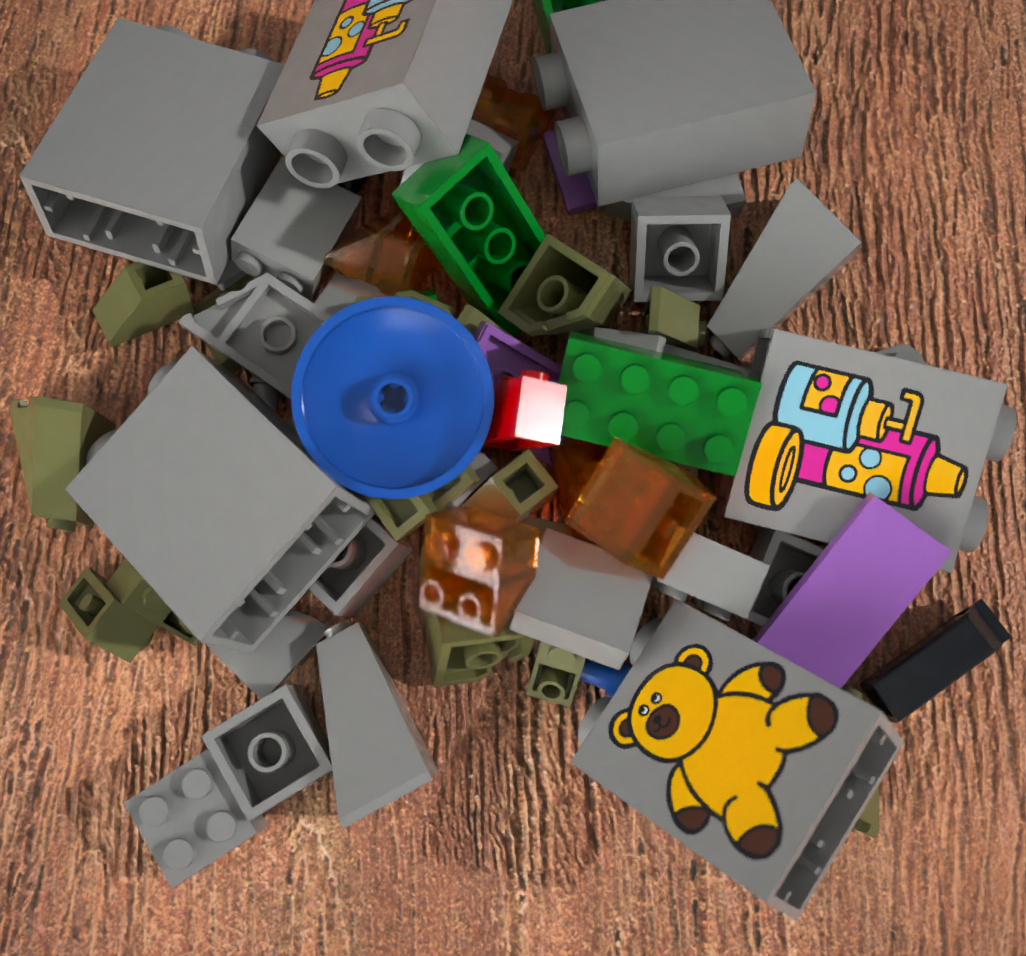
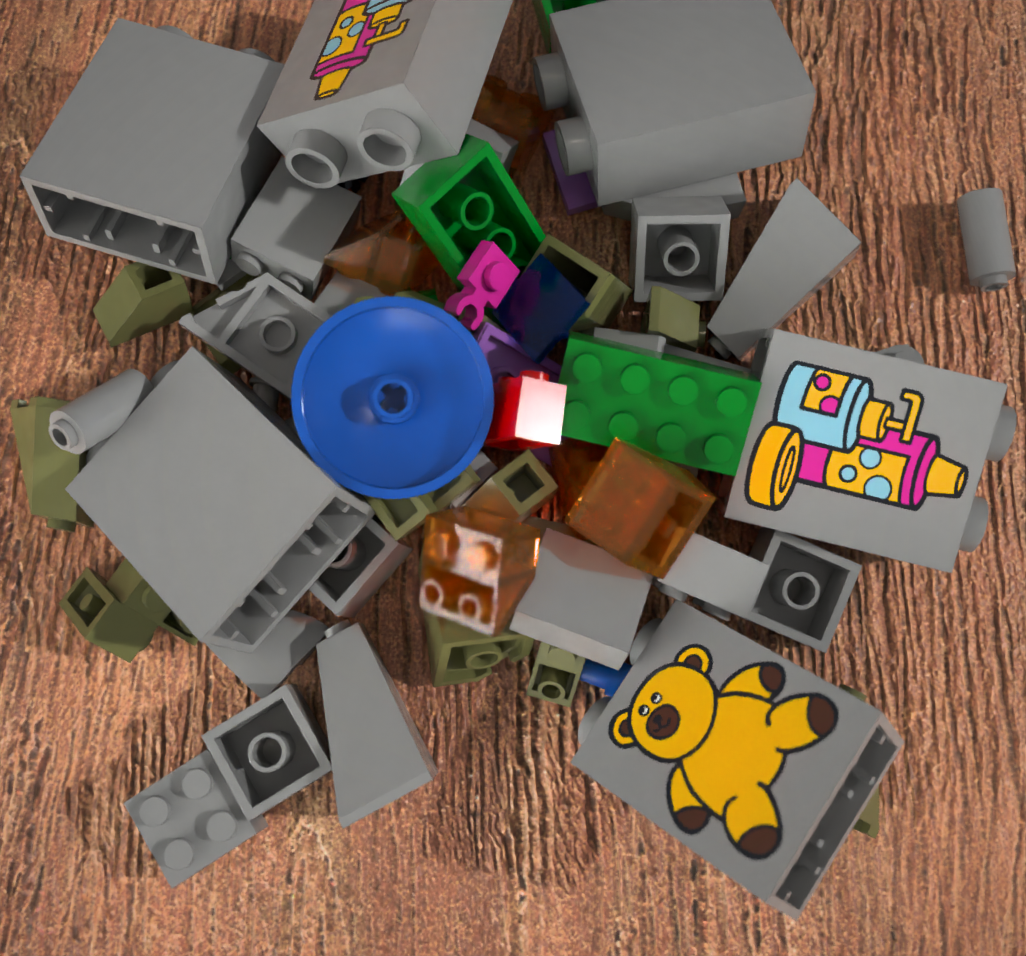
(98, 412): none -> light grey brick
(485, 283): none -> dark pink plate
(540, 308): none -> clear blue piece
(853, 592): medium lavender tile -> none
(935, 662): black piece -> none
(986, 239): none -> light grey brick

